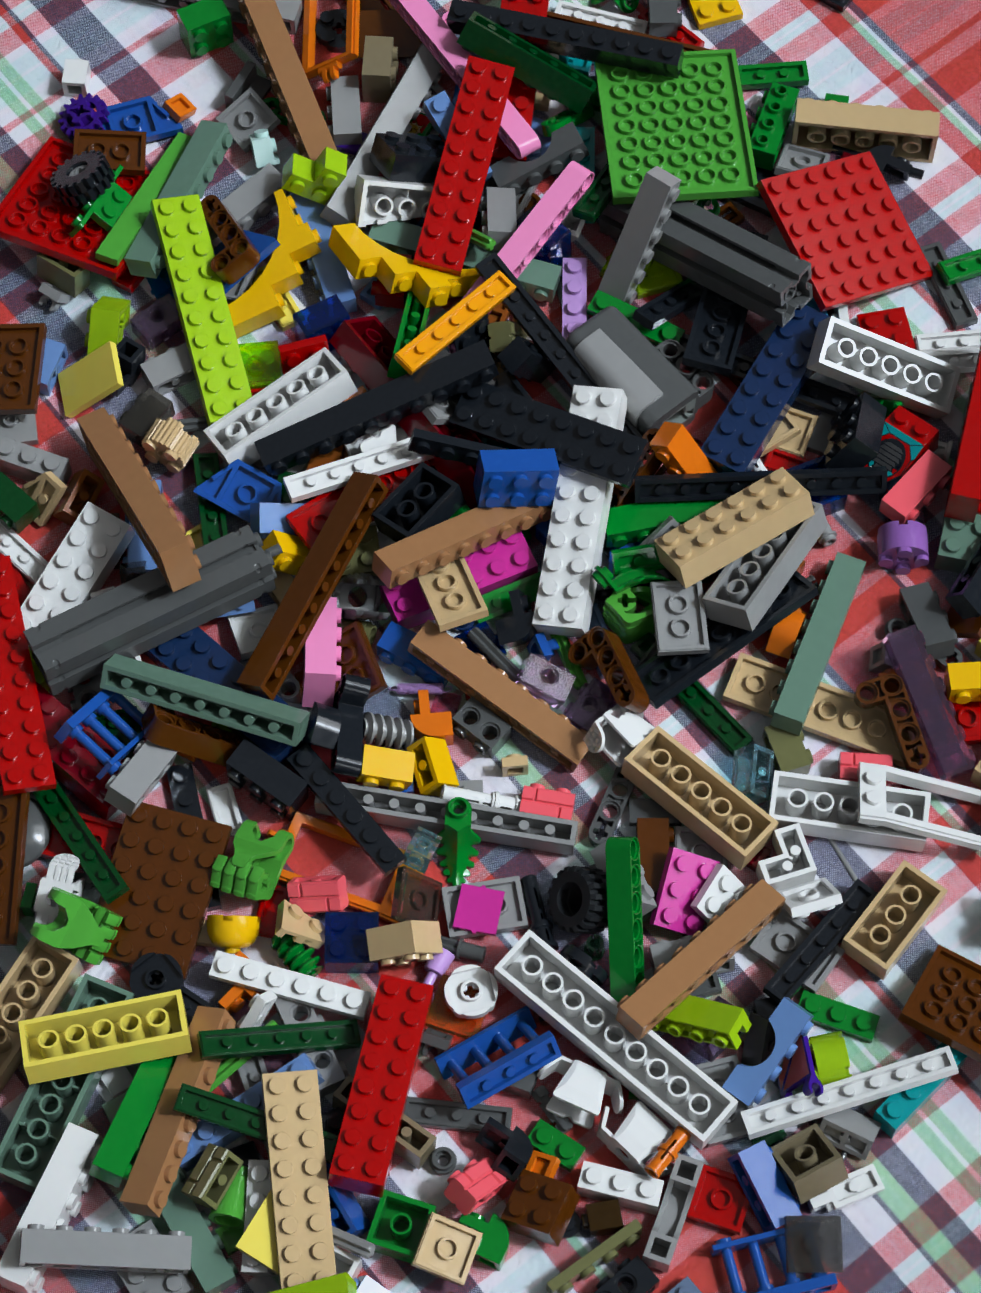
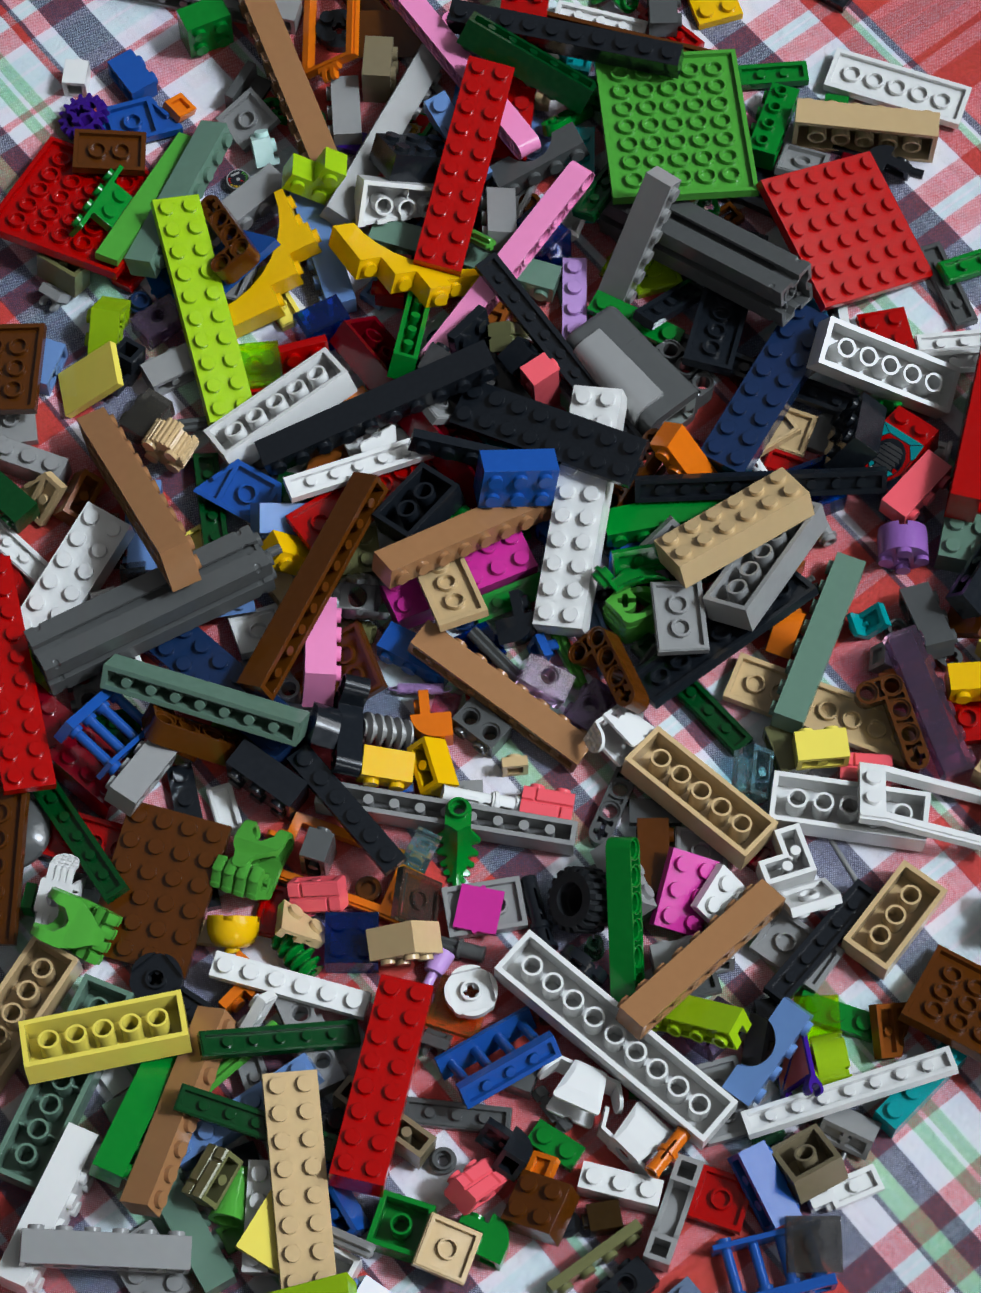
(82, 178): black bush -> none
(131, 76): none -> blue brick
(139, 301): none -> dark blue plate
(236, 179): none -> tile
(317, 851): none -> dark grey brick
(368, 888): none -> reddish brown tile
(454, 322): light orange tile -> none
(542, 379): none -> coral brick
(820, 748): none -> light yellow brick
(825, 1012): none -> clear neon green piece
(869, 622): none -> teal bracket
(887, 1030): none -> dark orange wing
(895, 86): none -> white plate

